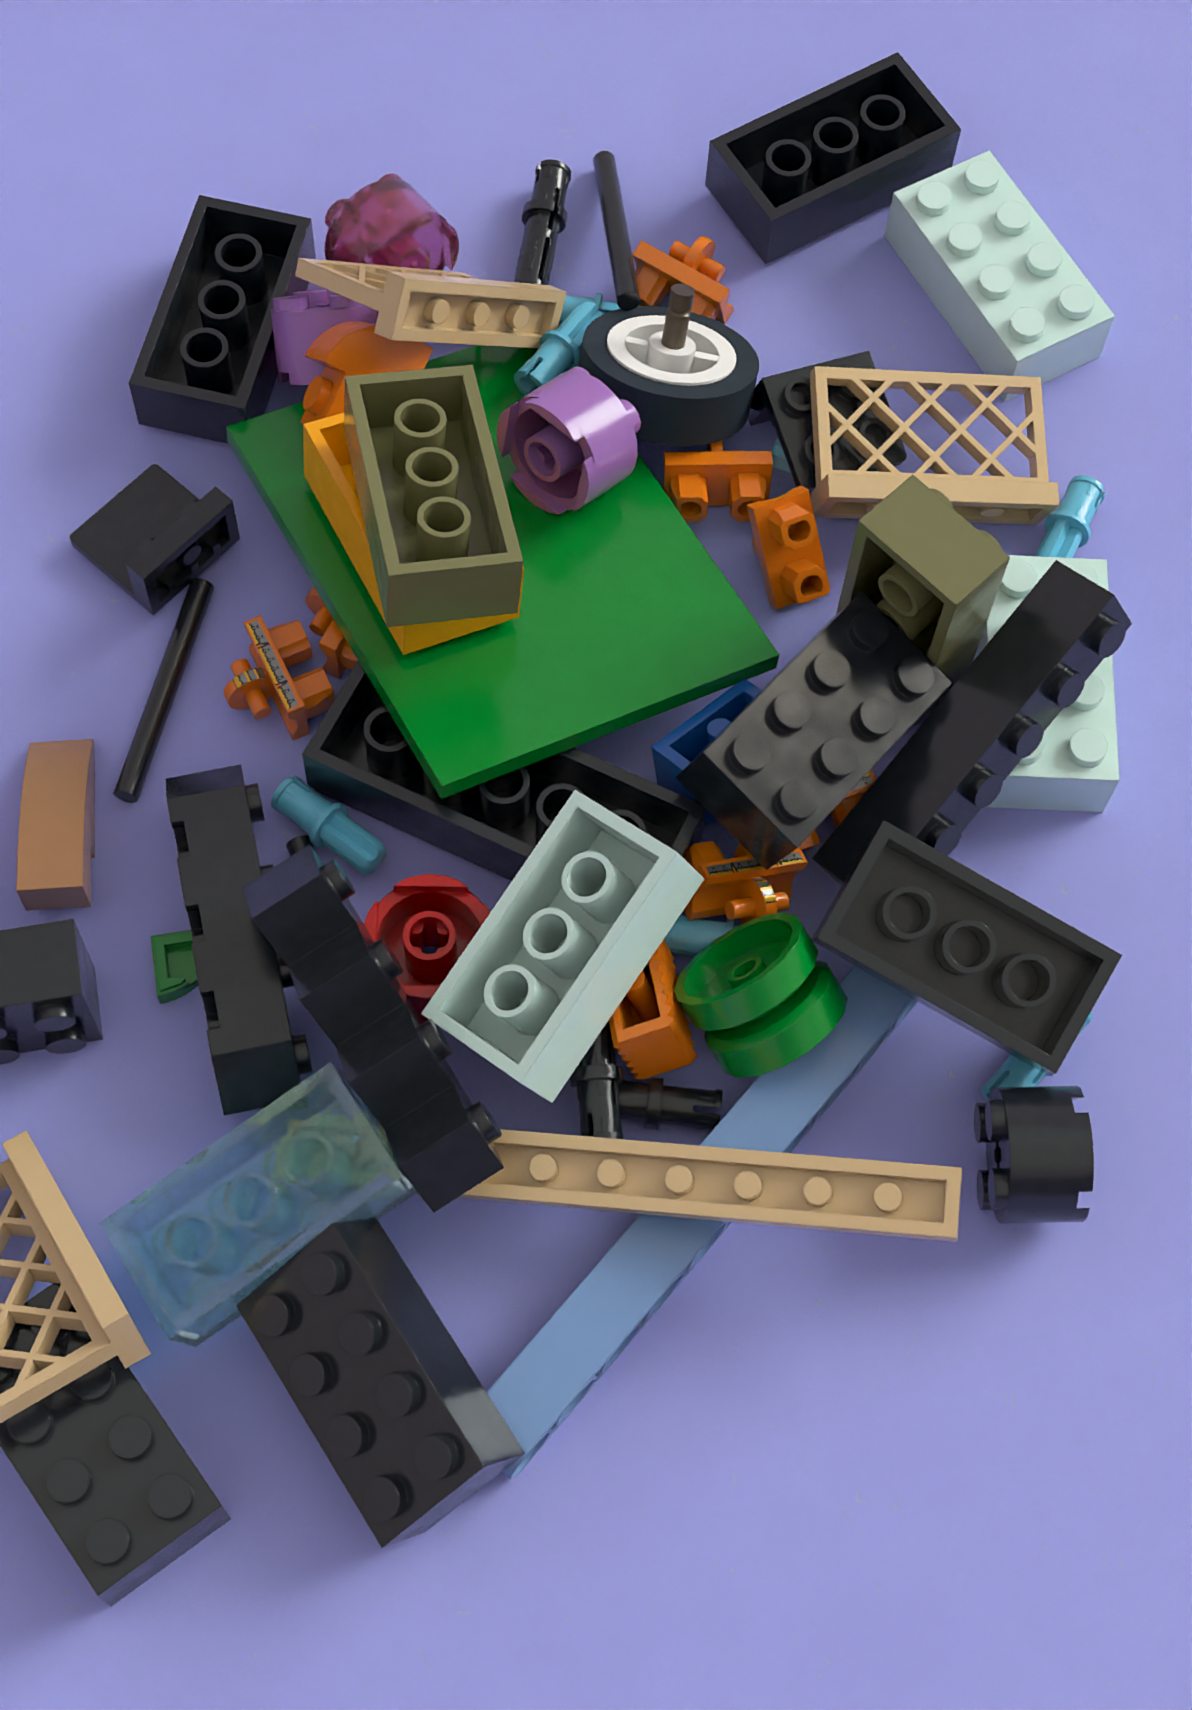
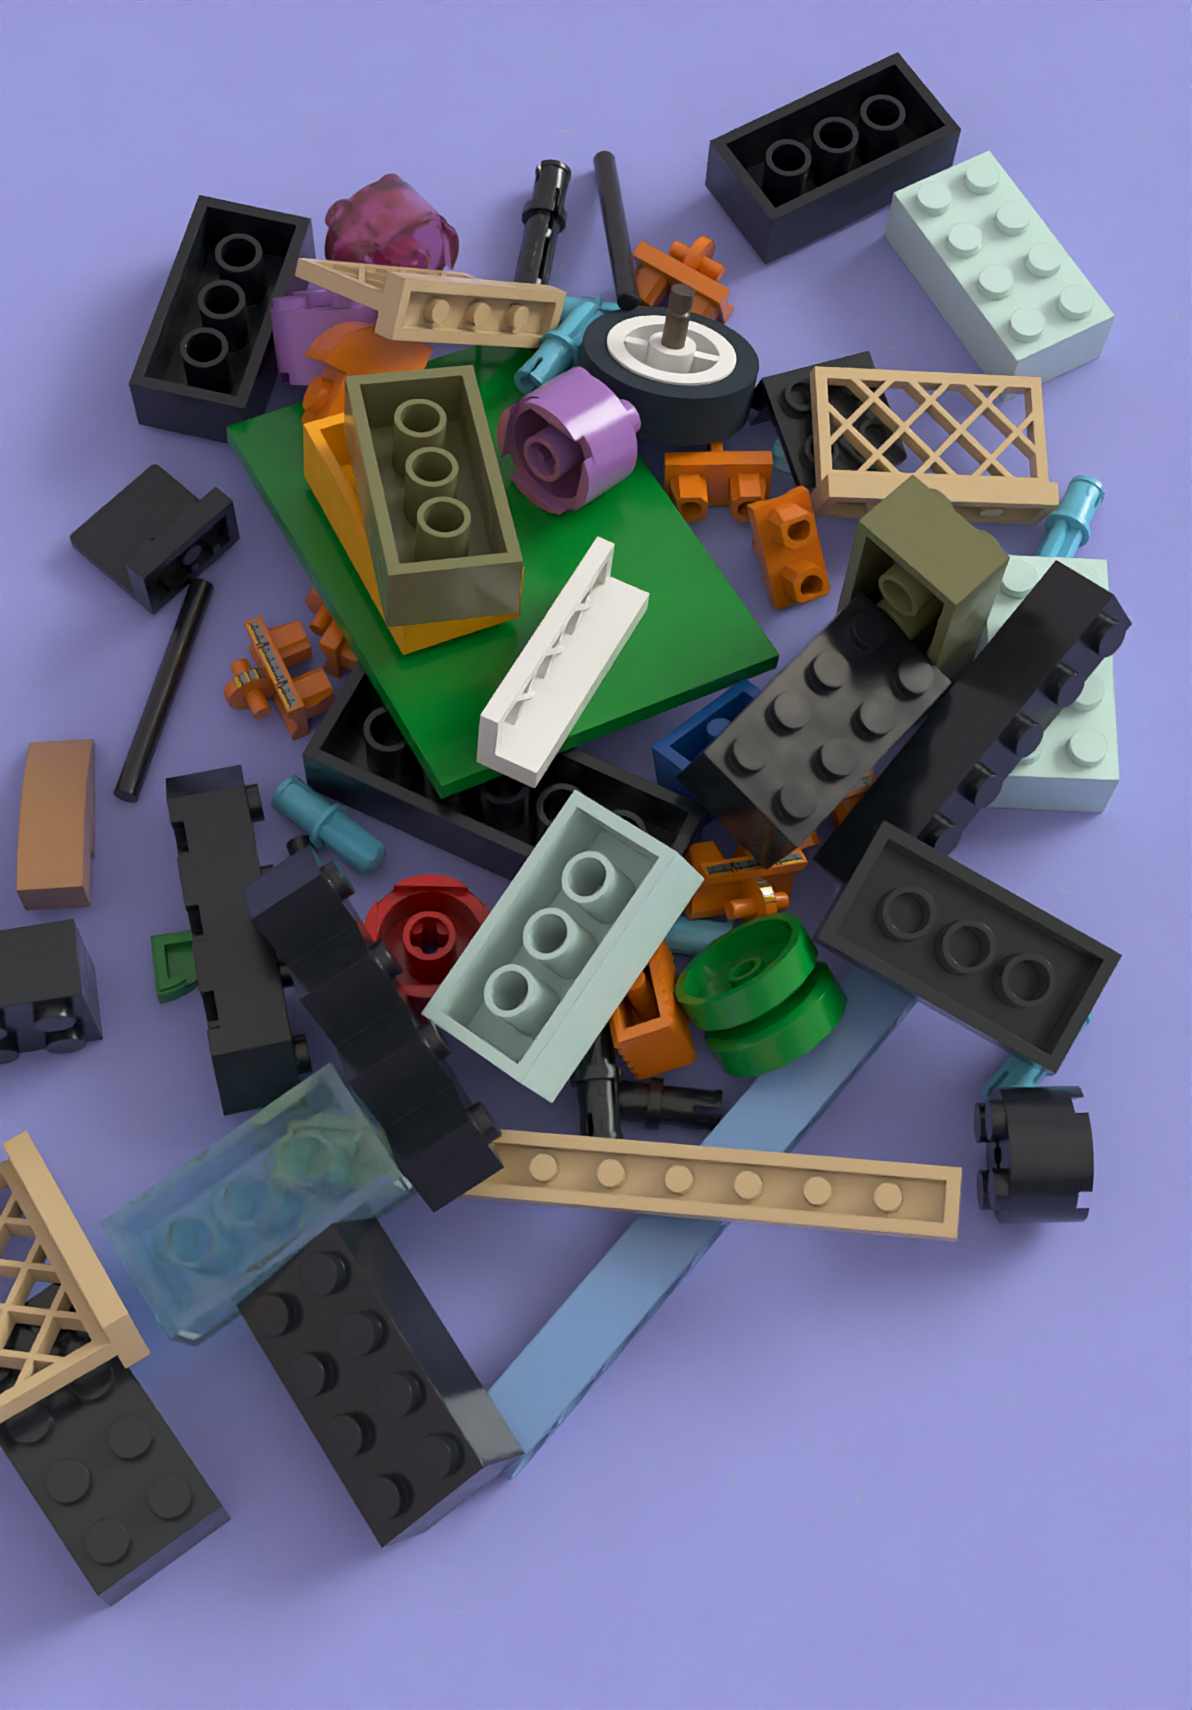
(559, 669): none -> white fence

